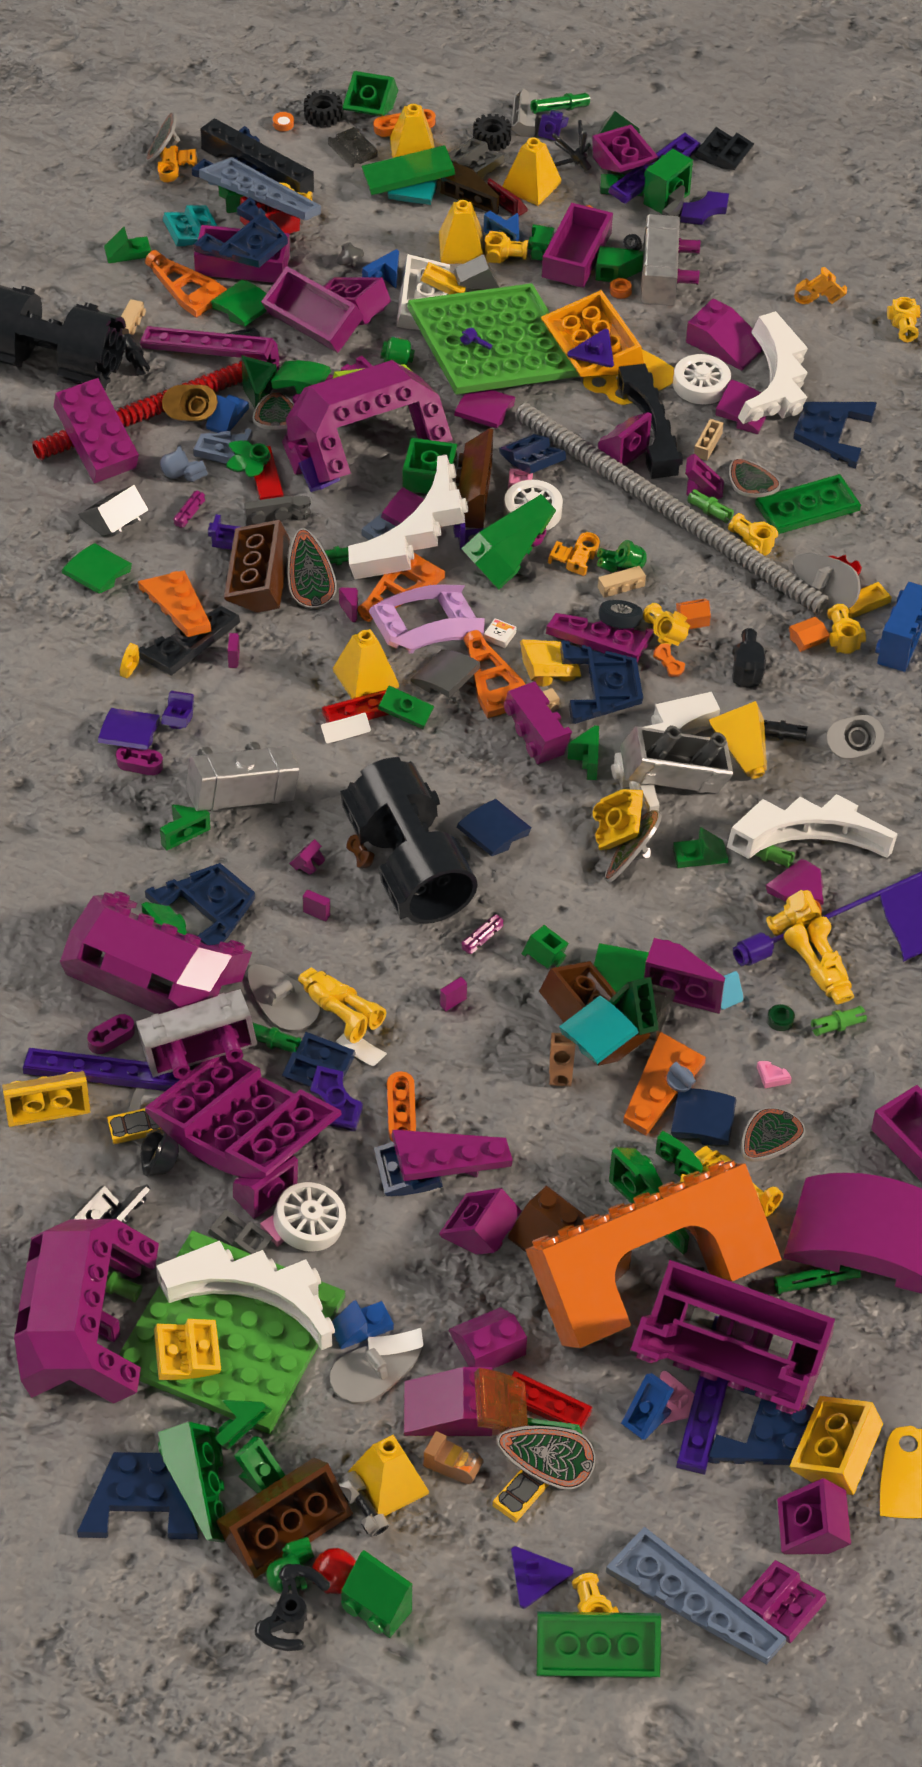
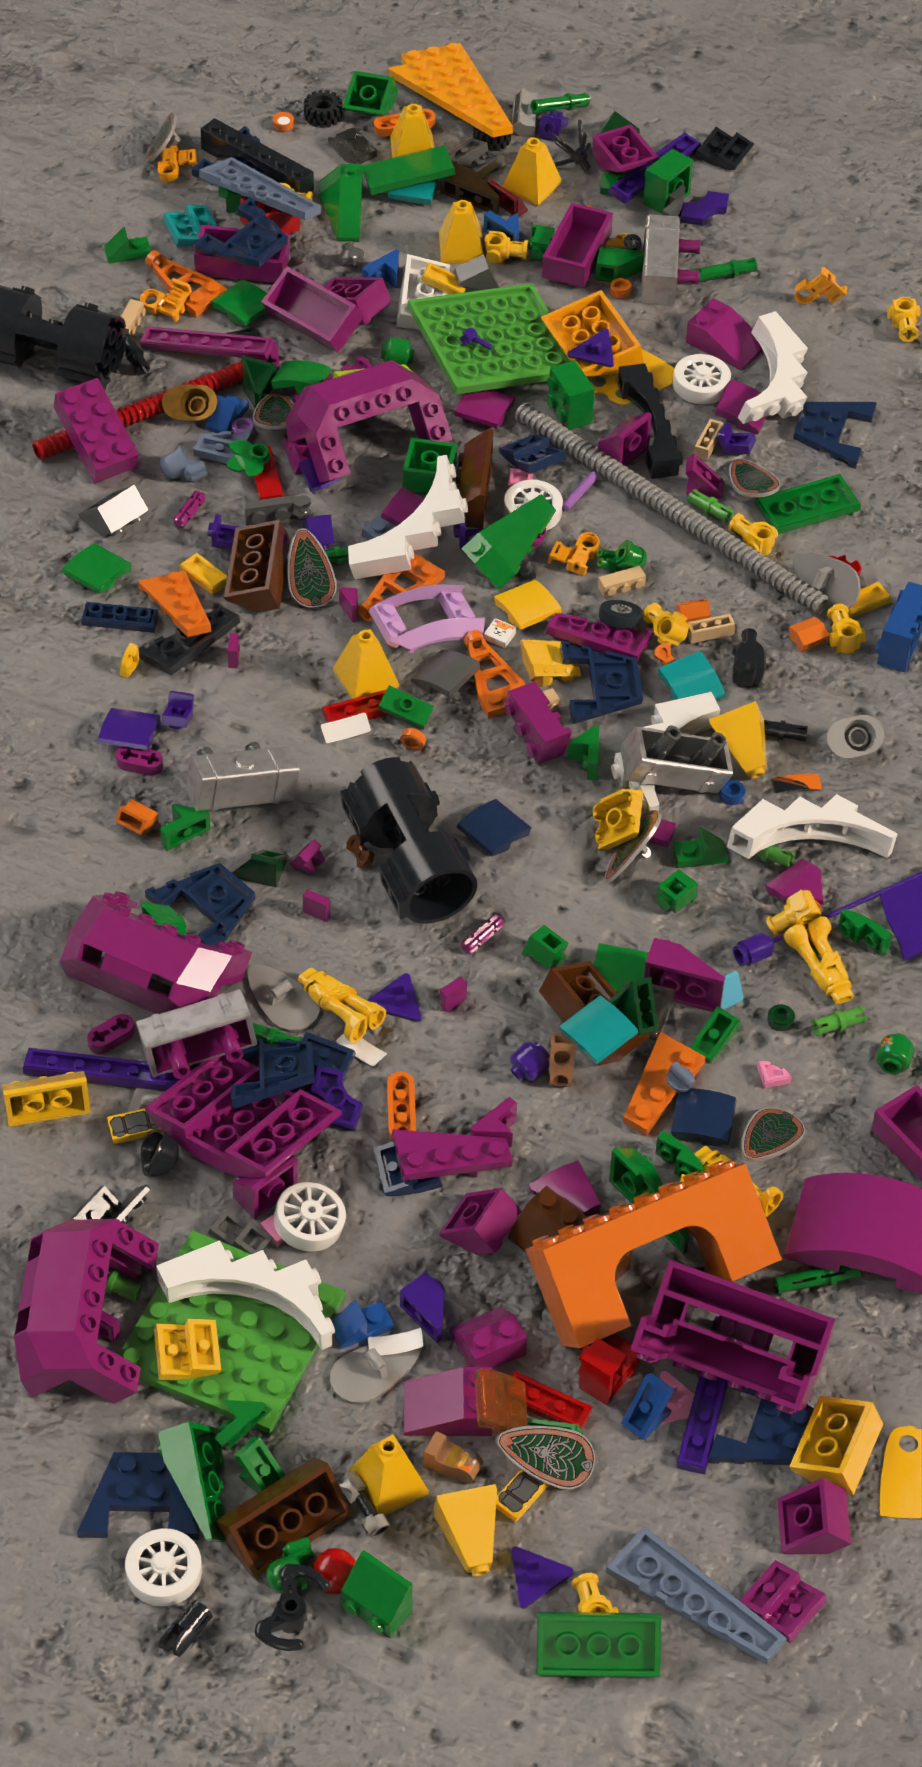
(120, 617): none -> dark blue tile
(137, 817): none -> orange piece
(163, 1567): none -> white wheel
(172, 303): none -> light orange piece
(185, 1628): none -> black hinge
(204, 573): none -> yellow tile
(240, 424): none -> medium lavender tile
(263, 868): none -> dark green slope
(281, 1069): none -> dark blue wing
(321, 528): none -> dark purple slope
(342, 200): none -> green wedge
(399, 999): none -> dark purple piece
(413, 739): none -> orange tile
(425, 1304): none -> dark purple slope
(453, 83): none -> light orange wing
(469, 1525): none -> yellow slope
(497, 1121): none -> magenta slope
(527, 604): none -> yellow slope
(529, 1061): none -> dark purple head
(571, 395): none -> green brick
(572, 1185): none -> magenta slope
(579, 491): none -> medium lavender piece
(606, 1367): none -> red brick
(617, 242): none -> yellow tile
(664, 833): none -> magenta tile
(676, 891): none -> green brick
(691, 677): none -> teal slope
(711, 628): none -> tan piece
(716, 1034): none -> green slope
(728, 269): none -> green pin
(732, 792): none -> blue tile
(735, 442): none -> dark purple bracket
(796, 782): none -> sticker
(860, 927): none -> green slope
(895, 1053): none -> green head

